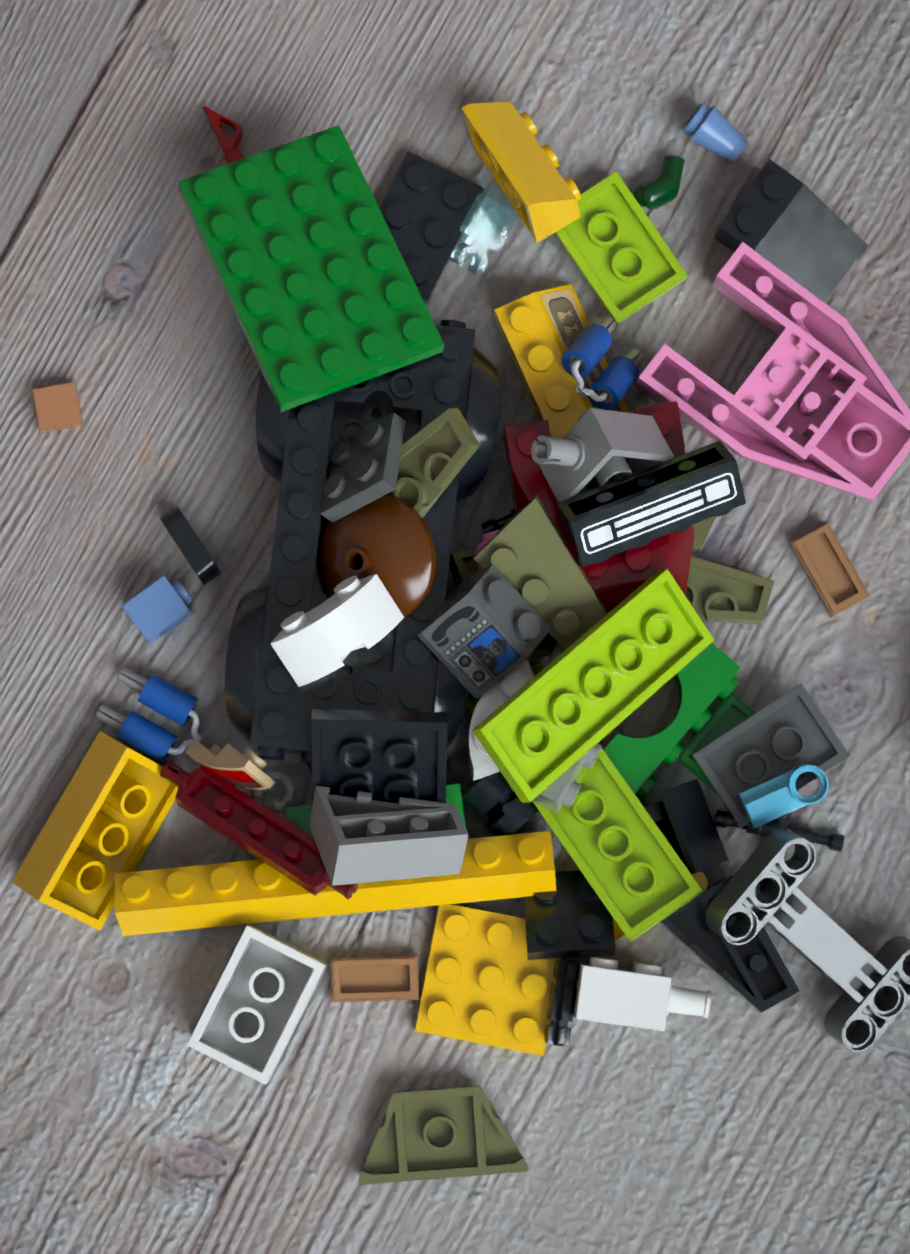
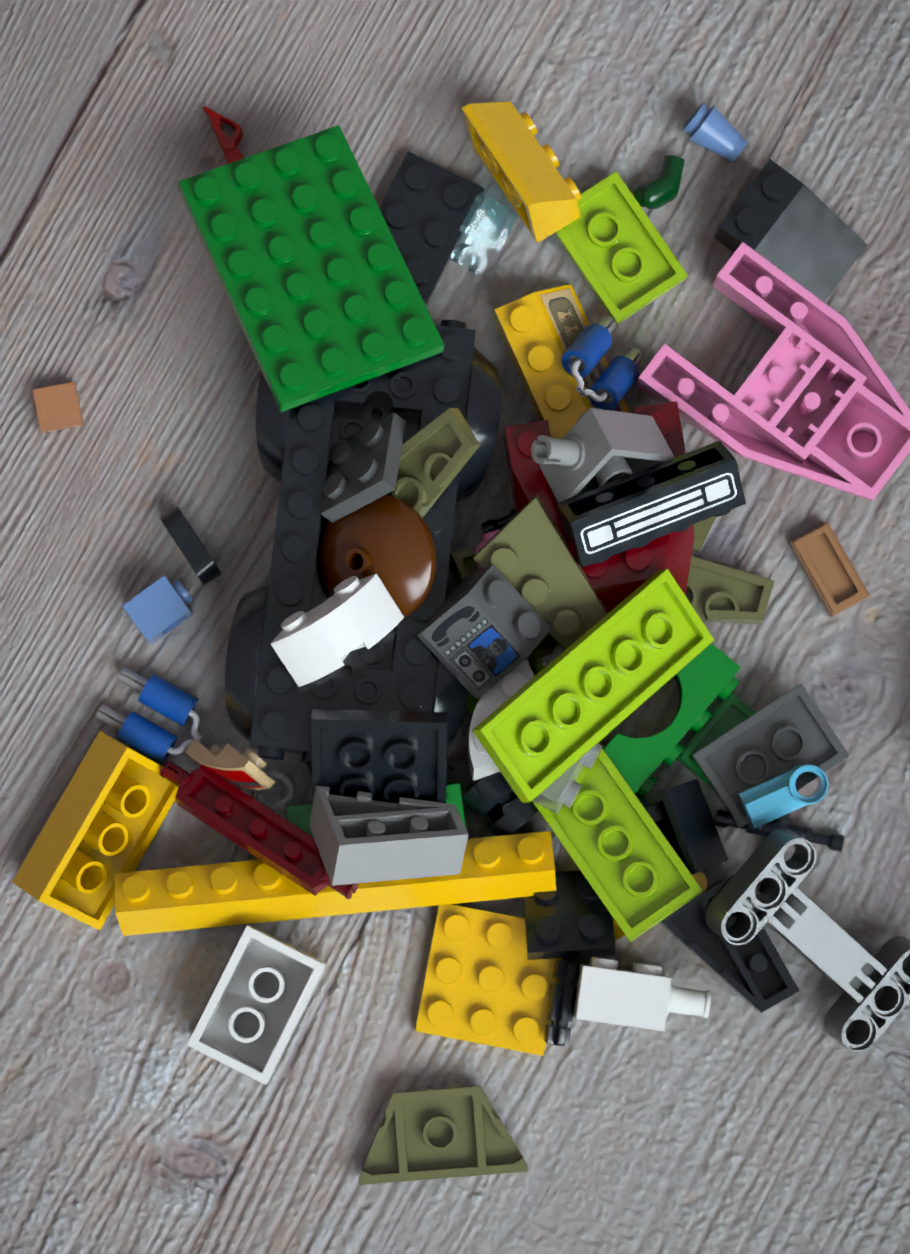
(375, 978): medium nougat tile -> none

